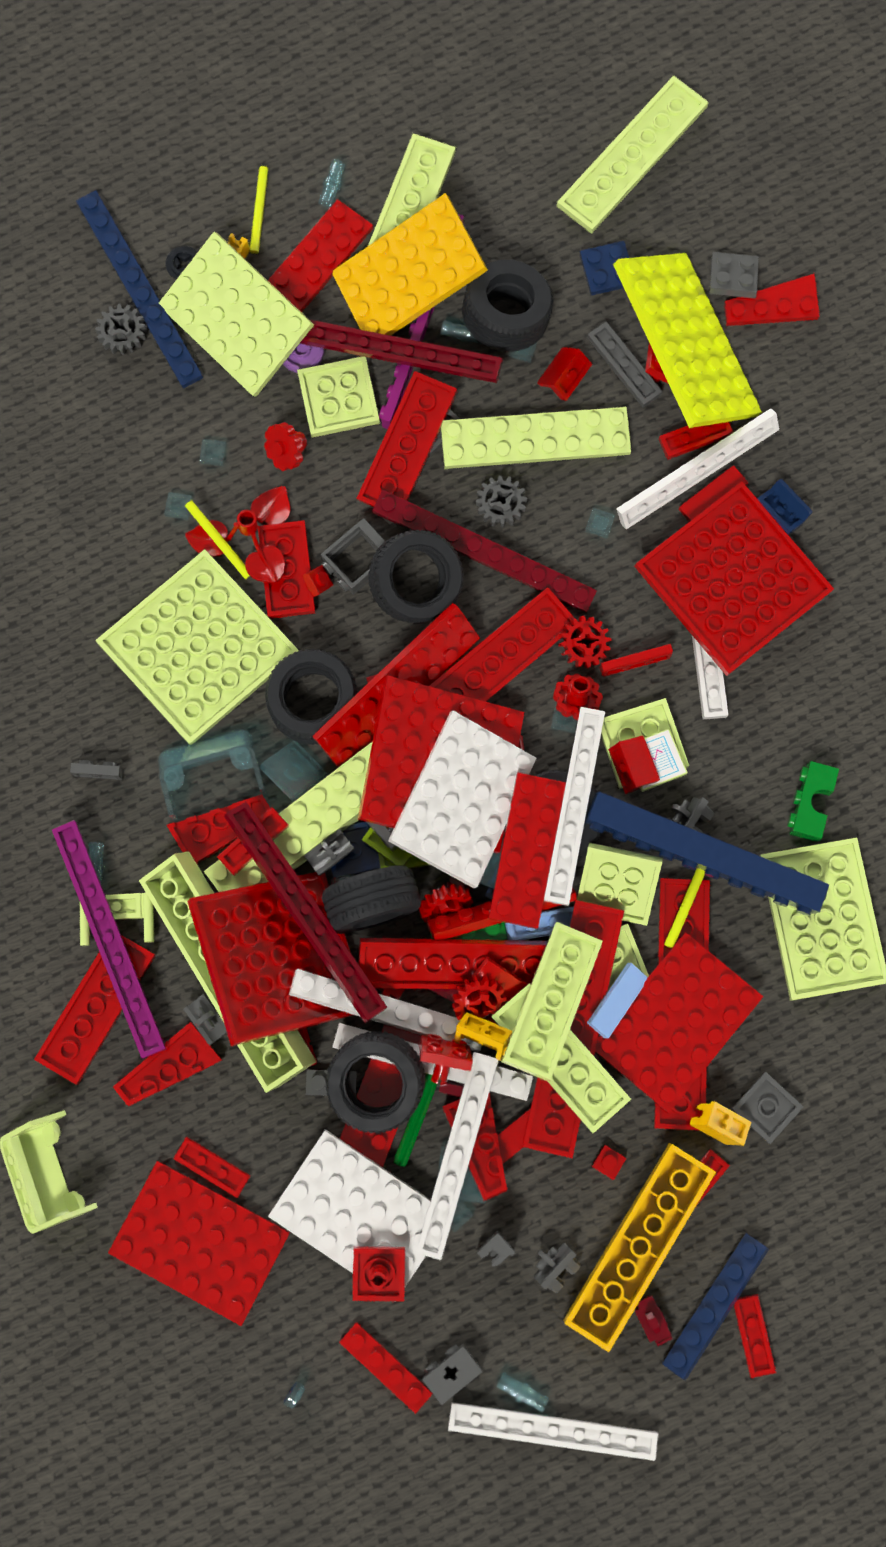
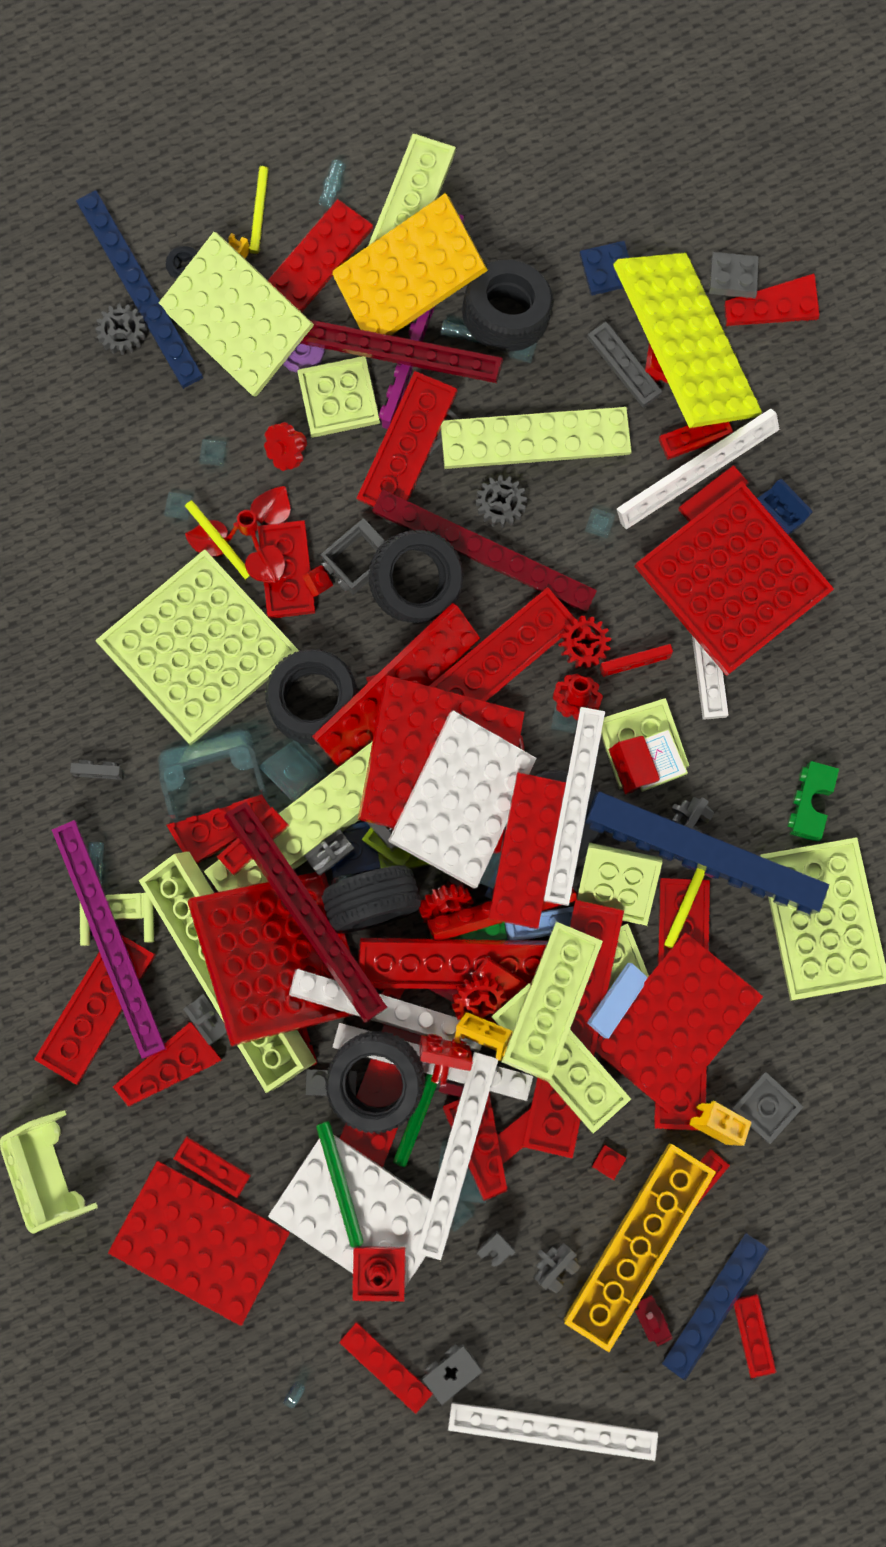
(340, 1184): none -> green axle
(522, 1392): clear light blue pin -> none
(565, 372): red panel -> none
(632, 154): yellowish green plate -> none

